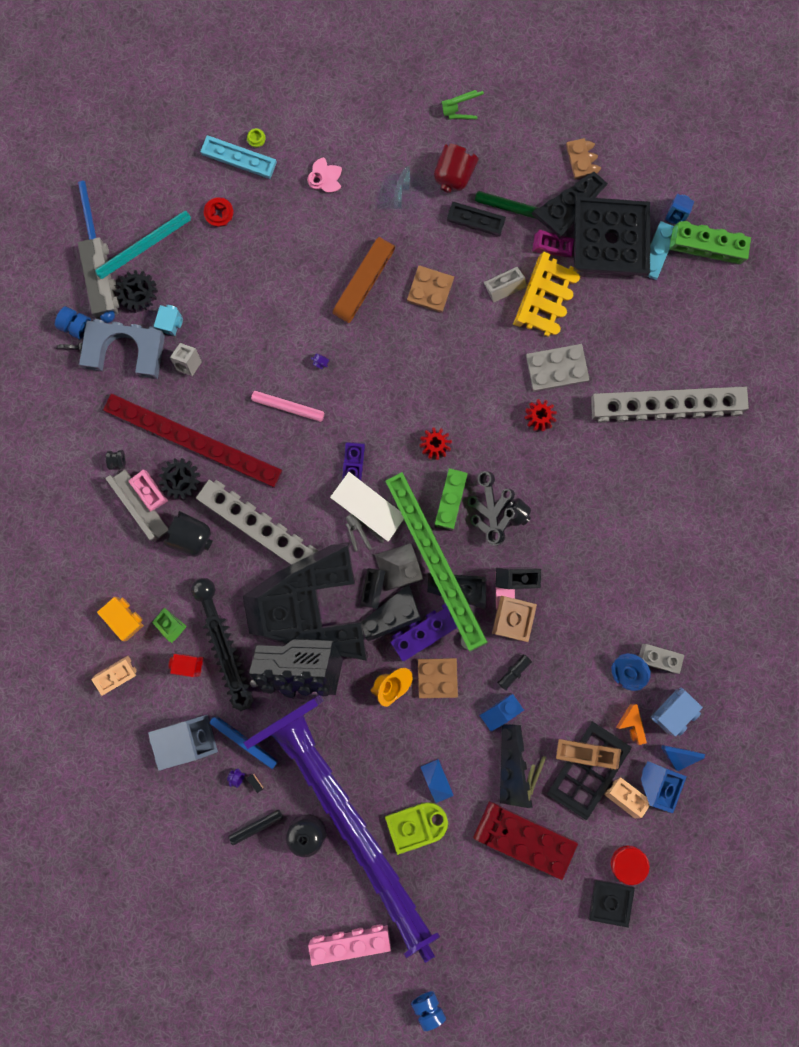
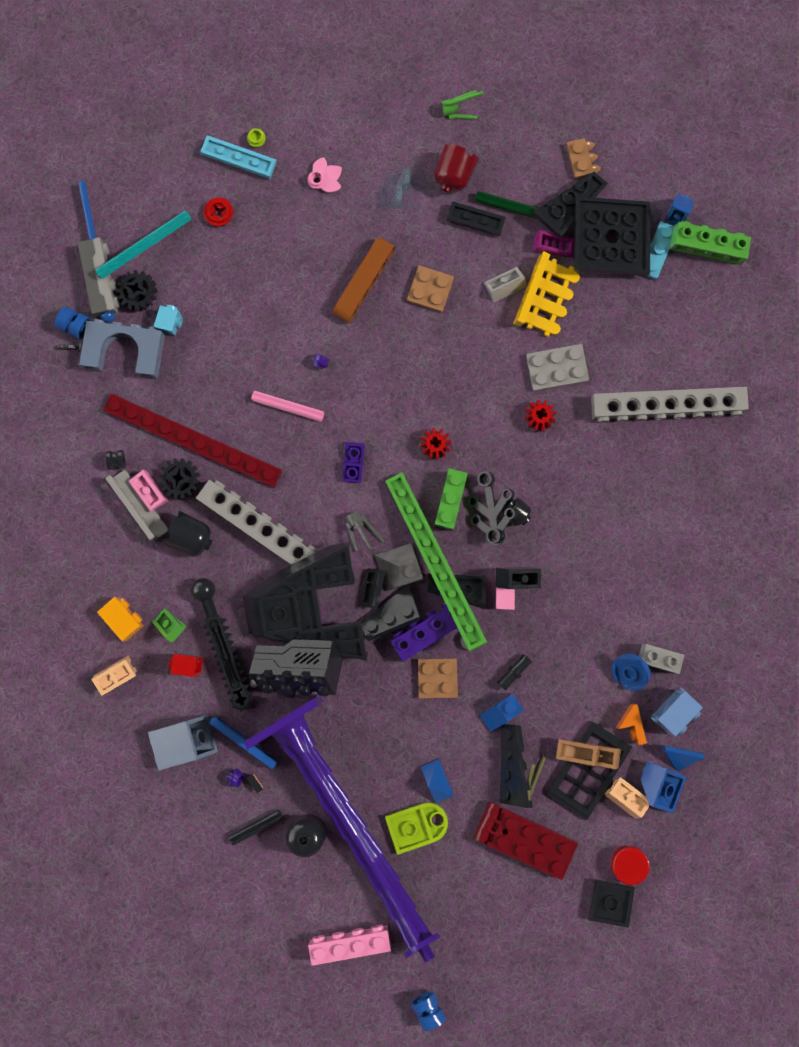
(186, 359): light grey brick -> none
(368, 506): white sticker -> none
(392, 686): light orange piece -> none
(514, 618): medium nougat plate -> none

